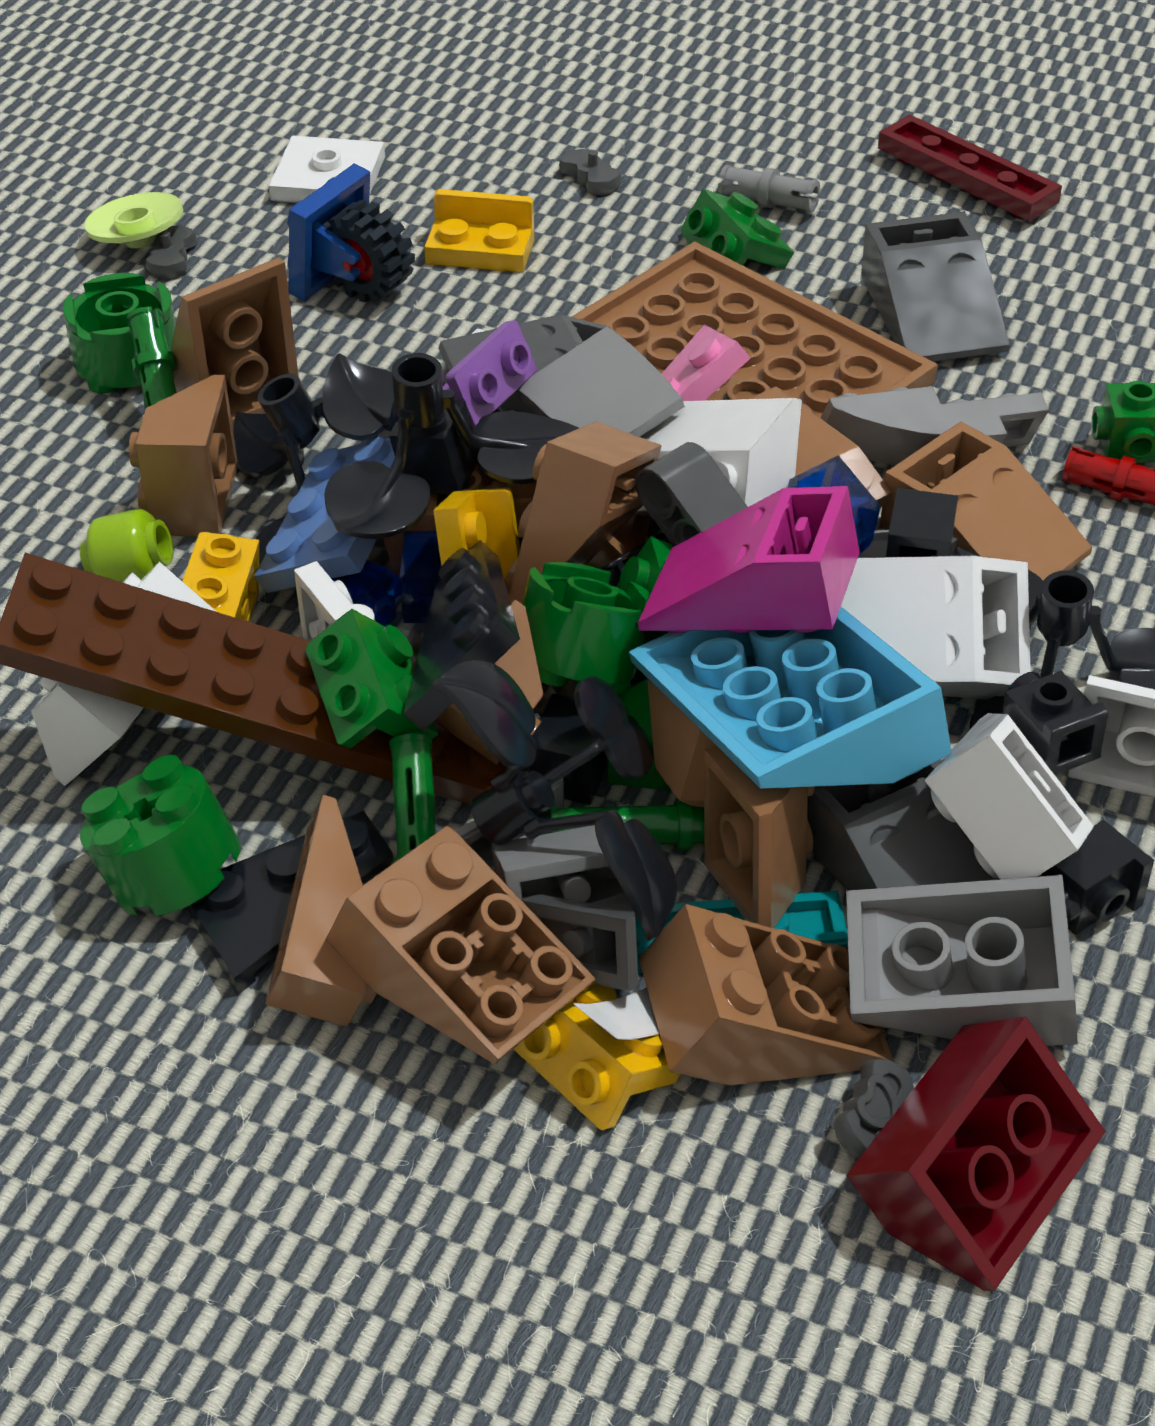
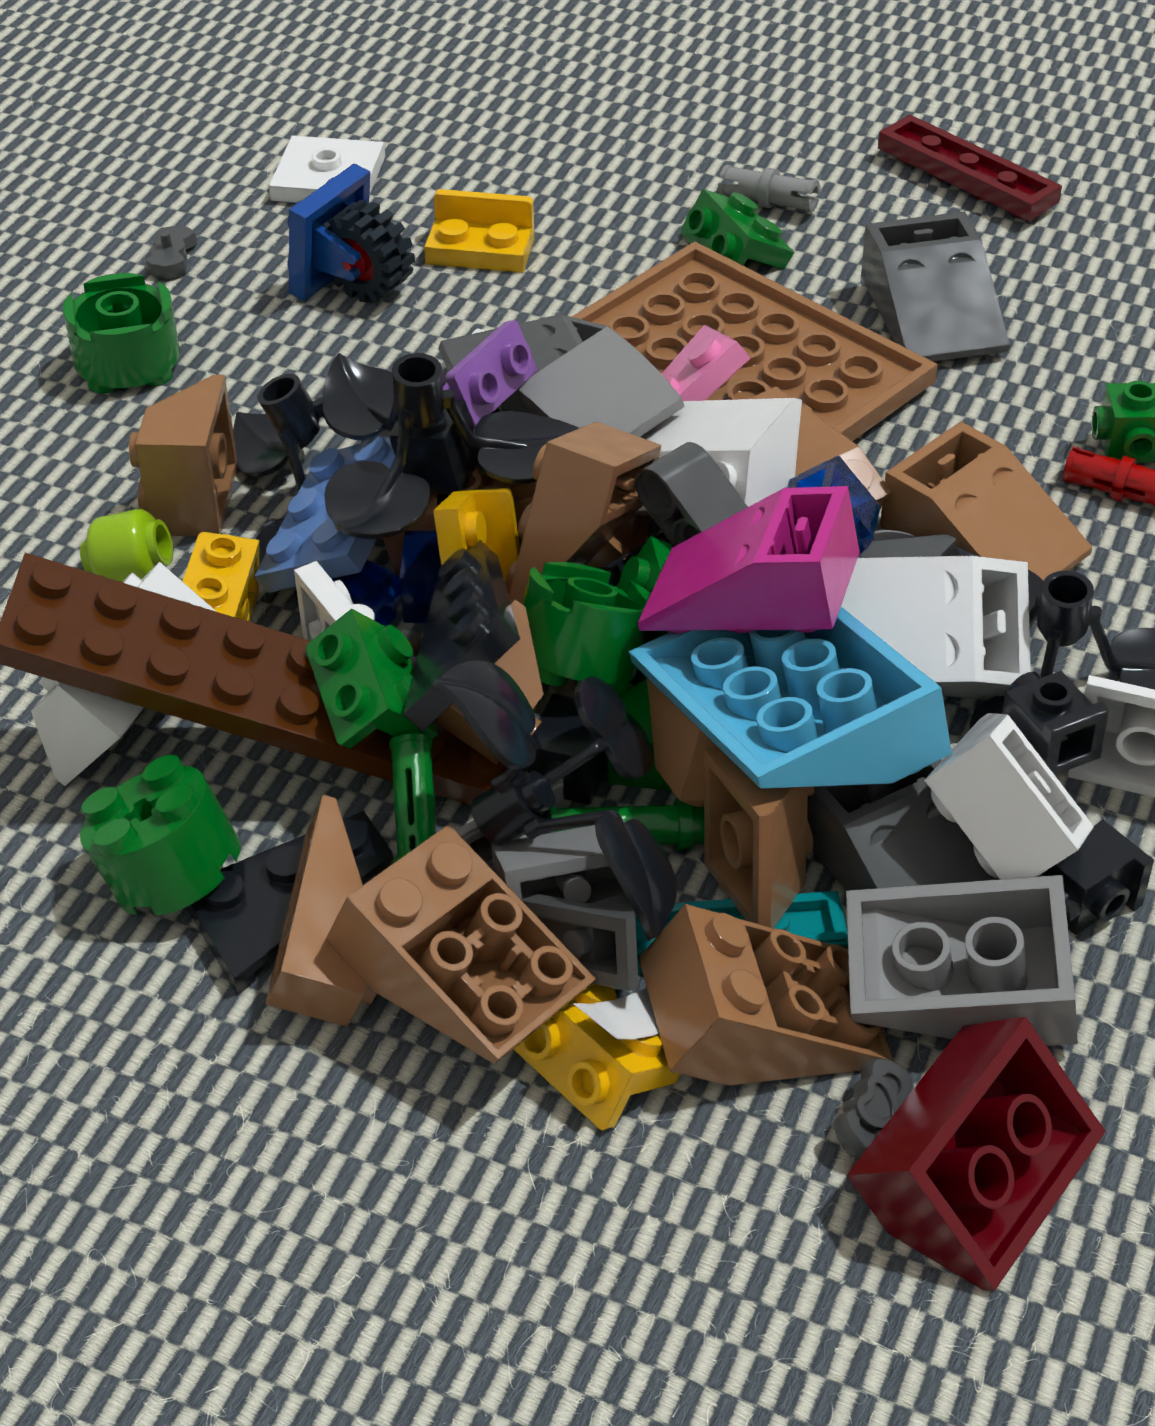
(134, 219): yellowish green dish -> none
(152, 359): green pin -> none
(238, 332): medium nougat slope -> none
(591, 171): dark grey piece -> none
(903, 420): light grey slope -> none
(921, 524): black brick -> none

